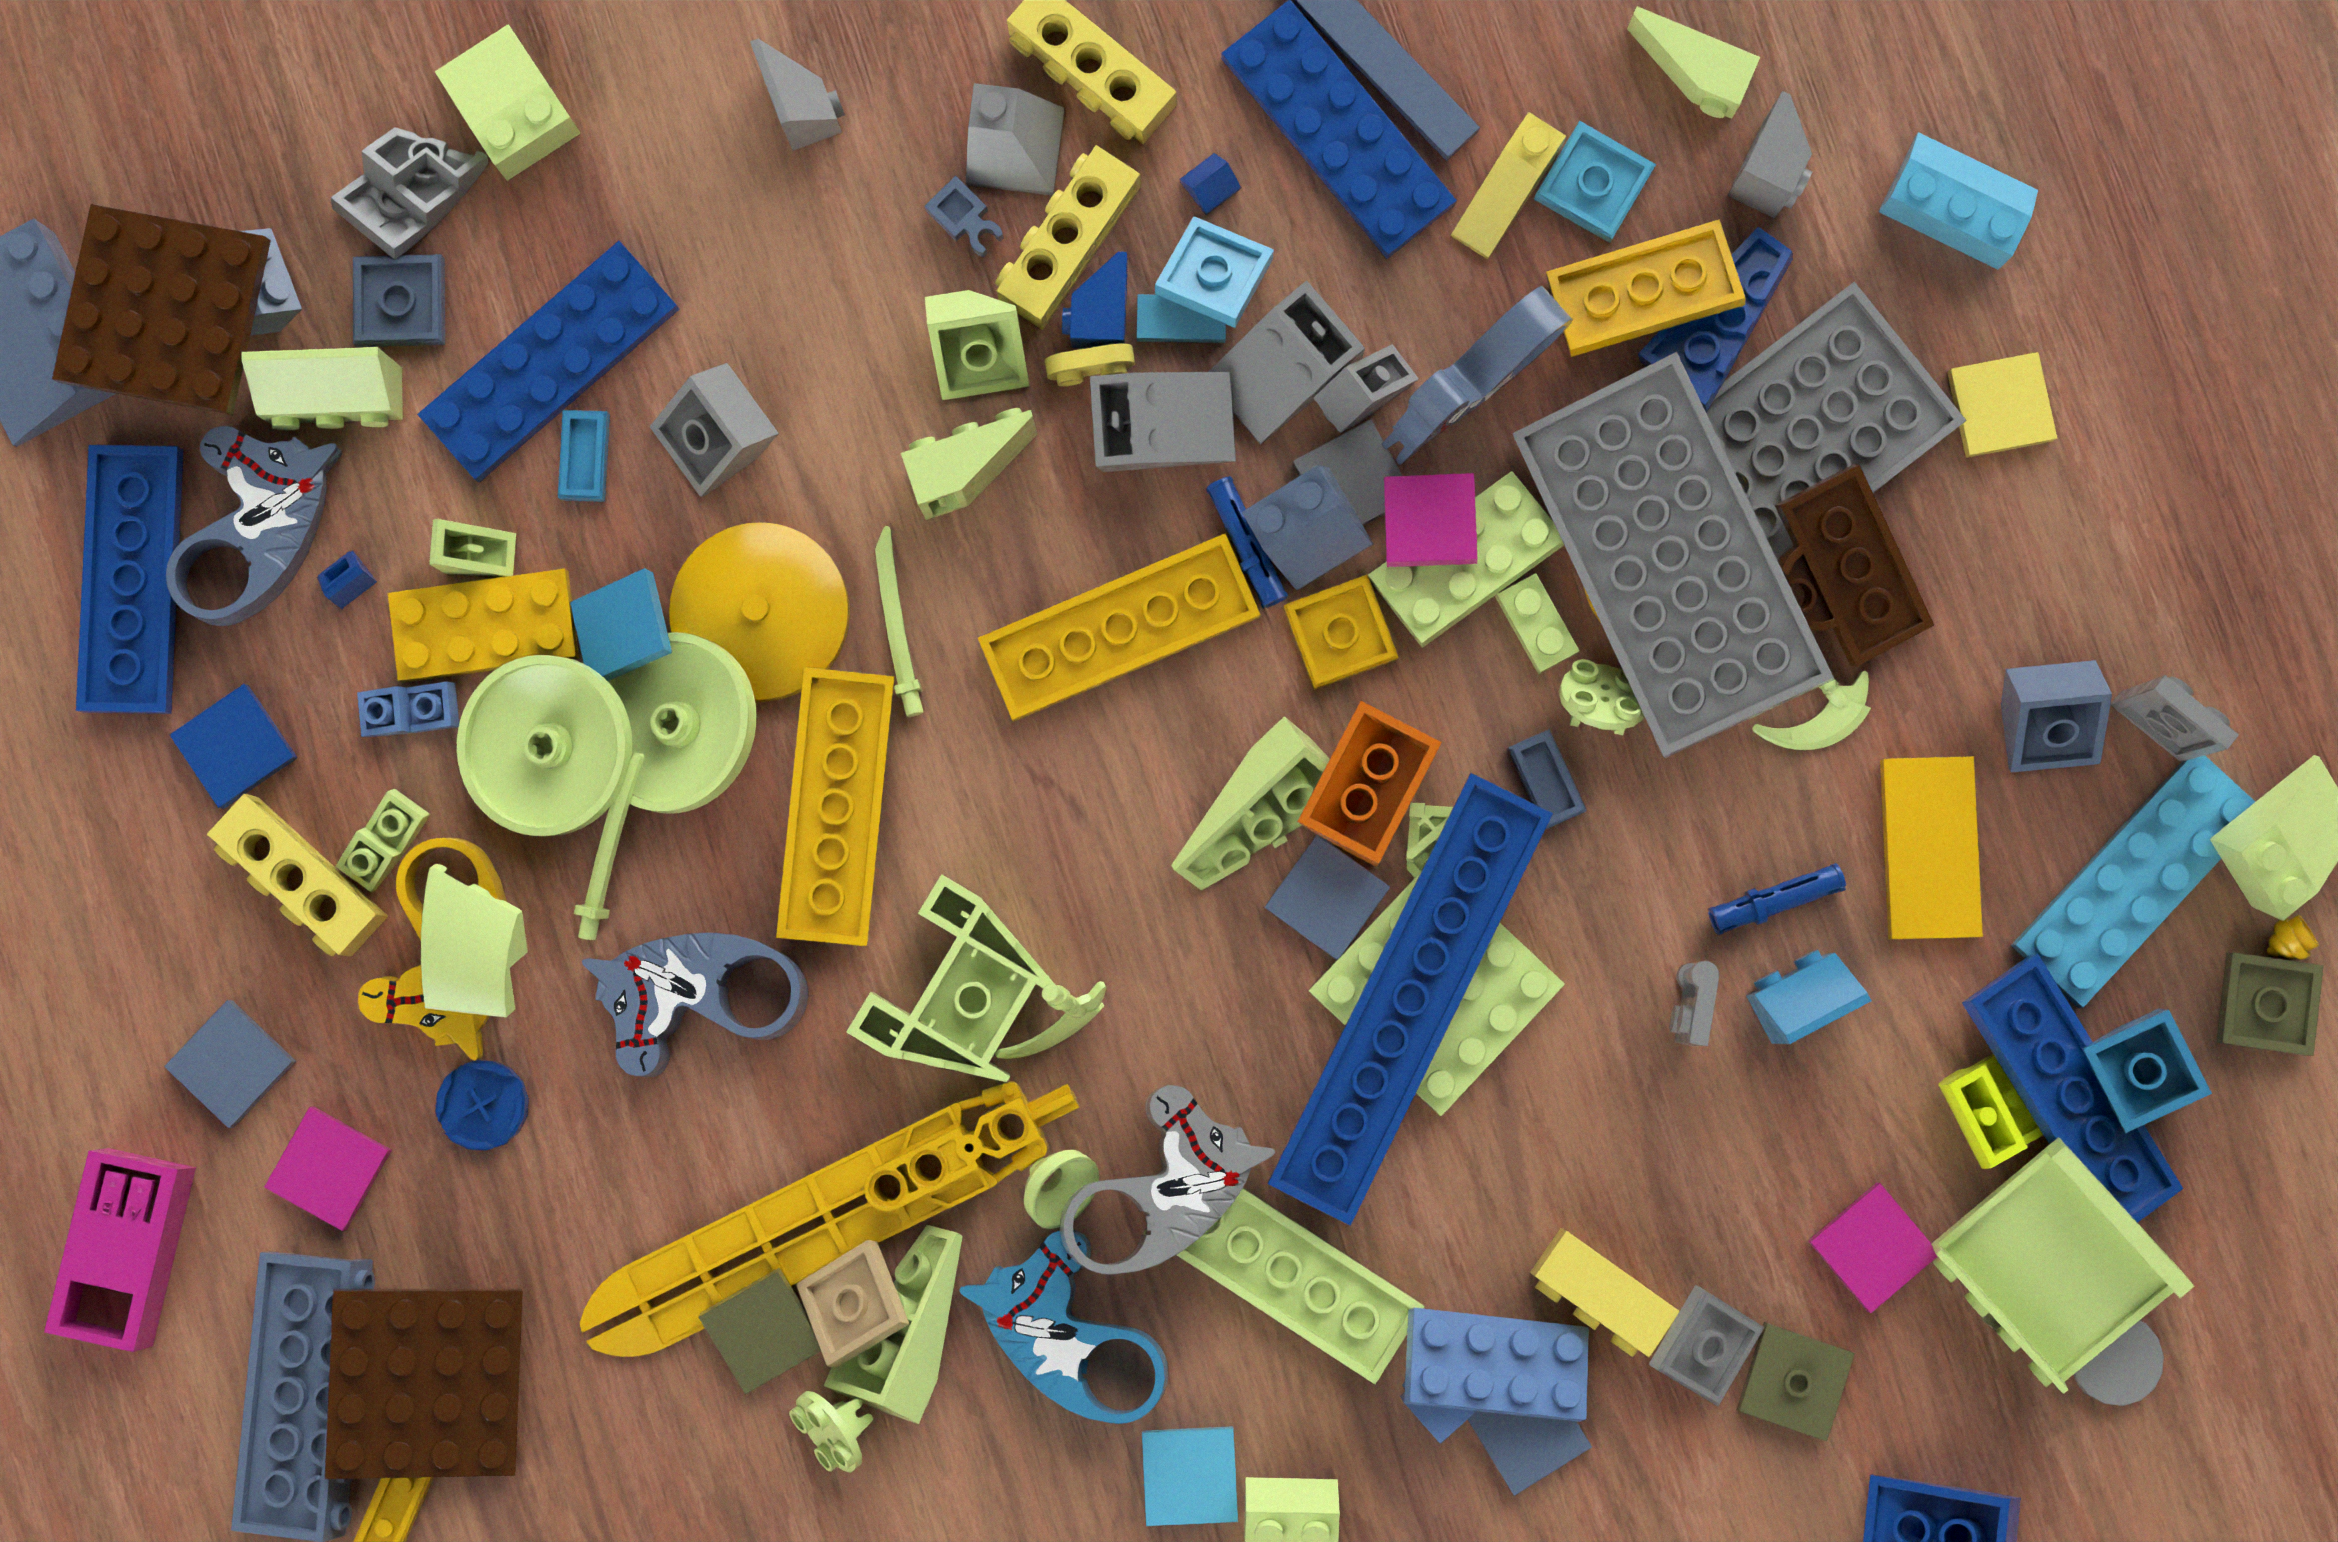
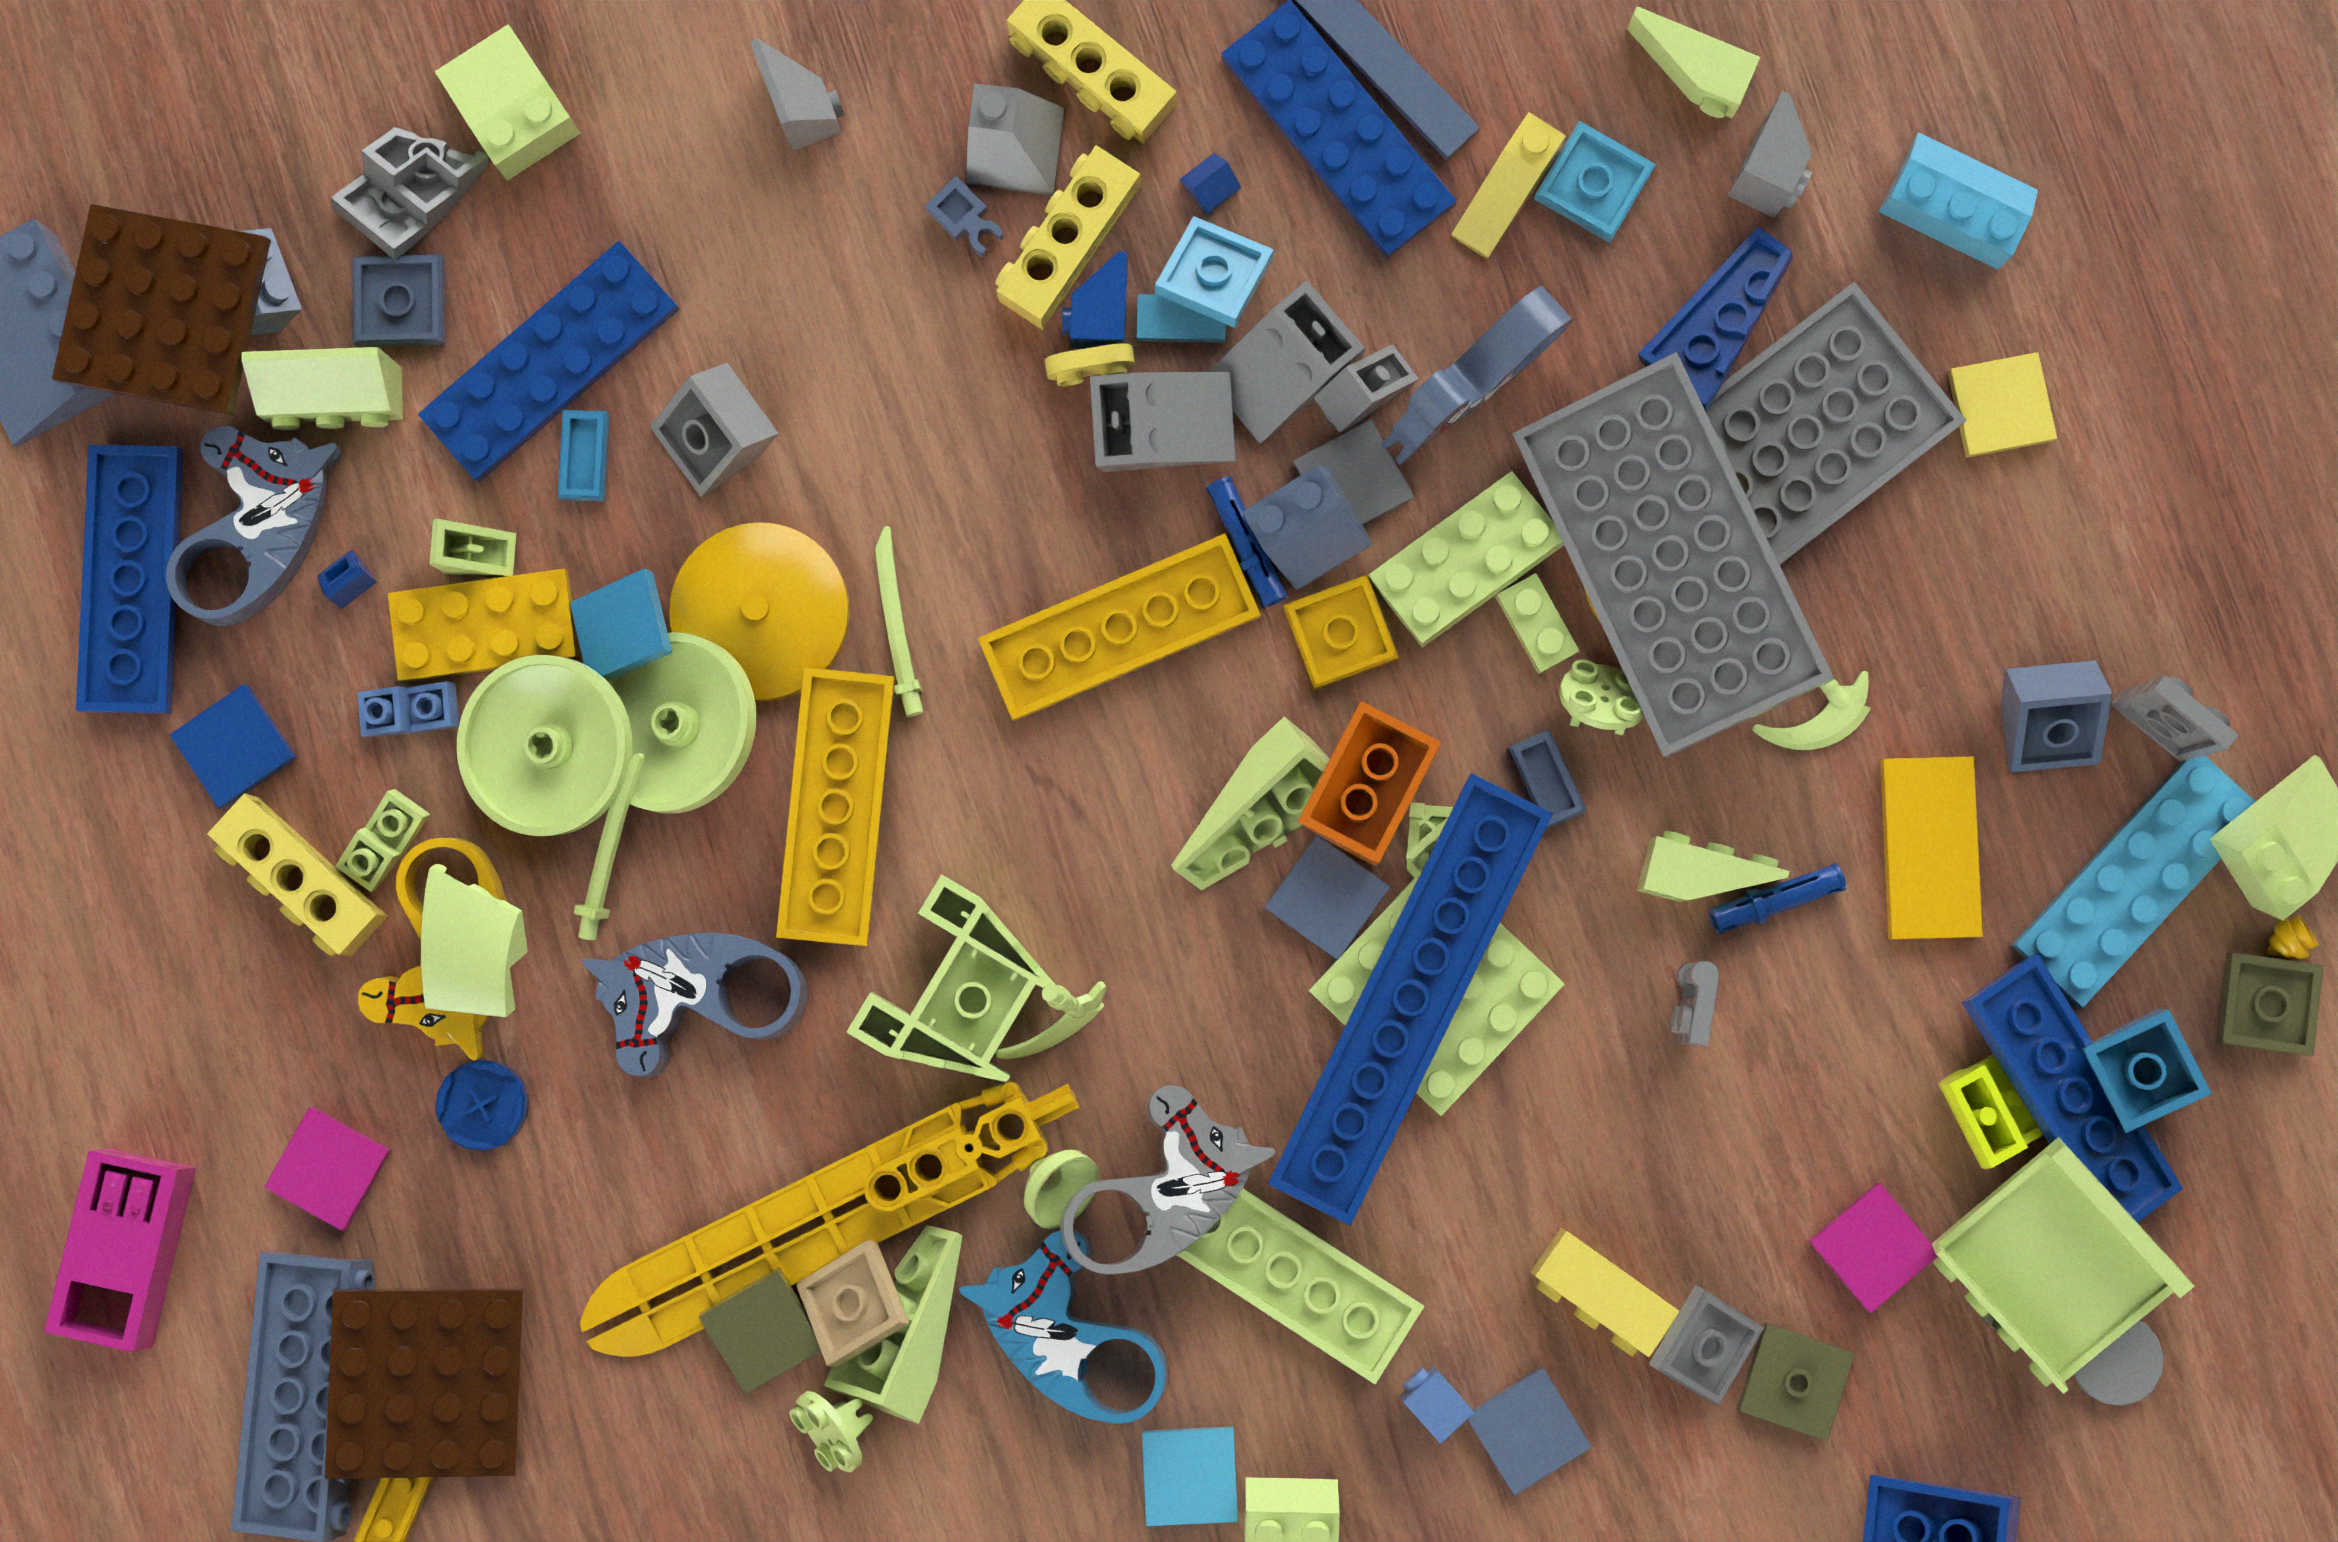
(230, 1064): sand blue tile -> none
(959, 467): yellowish green slope -> none
(975, 344): yellowish green slope -> none
(1430, 520): dark pink tile -> none
(1496, 1364): medium blue plate -> none
(1647, 287): yellow plate -> none
(1690, 872): none -> yellowish green slope
(1806, 997): dark azure slope -> none
(1850, 567): reddish brown plate -> none

